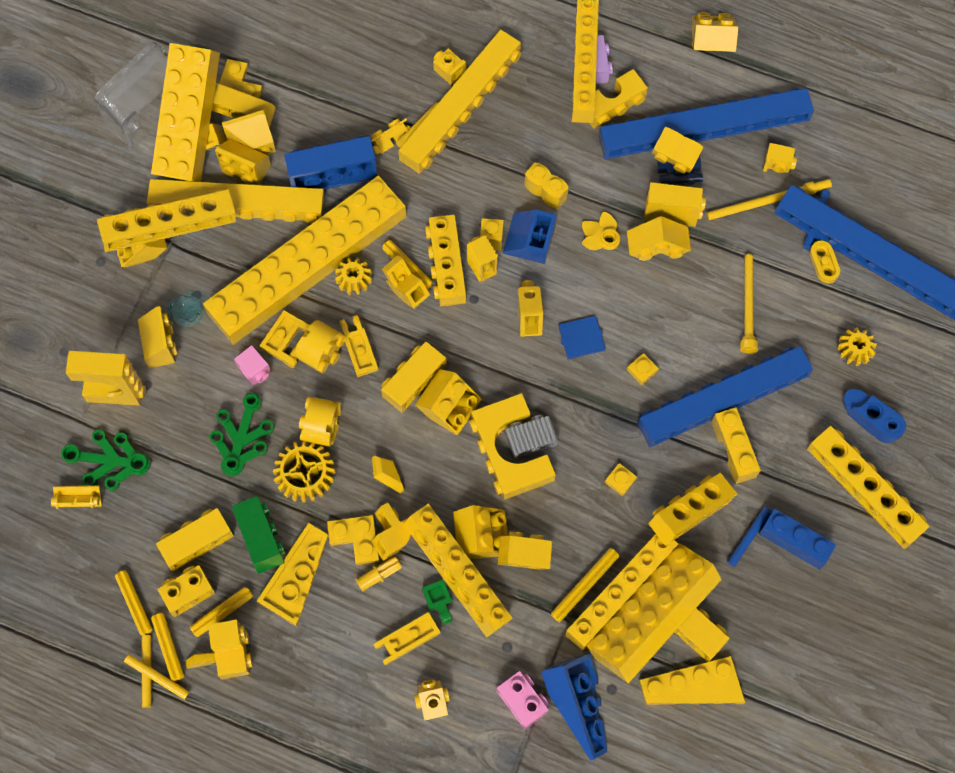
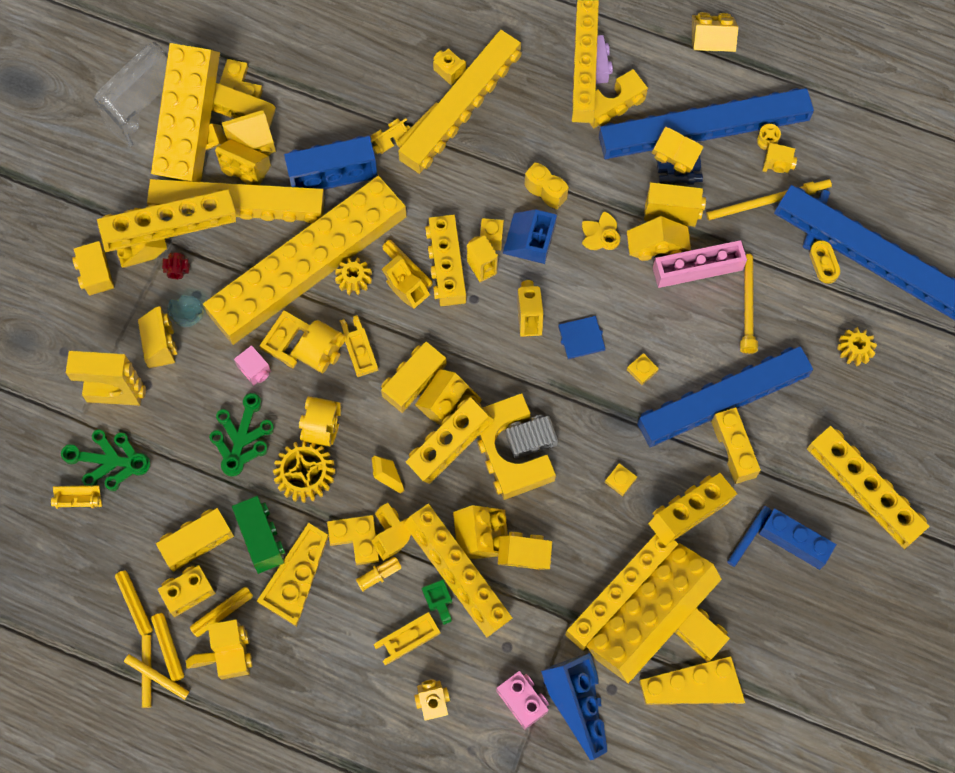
(93, 268): none -> yellow brick
(175, 266): none -> dark red gear
(462, 438): none -> yellow brick
(585, 585): yellow axle -> none
(699, 264): none -> bright pink brick
(768, 131): none -> yellow wheel
(858, 404): blue piece -> none

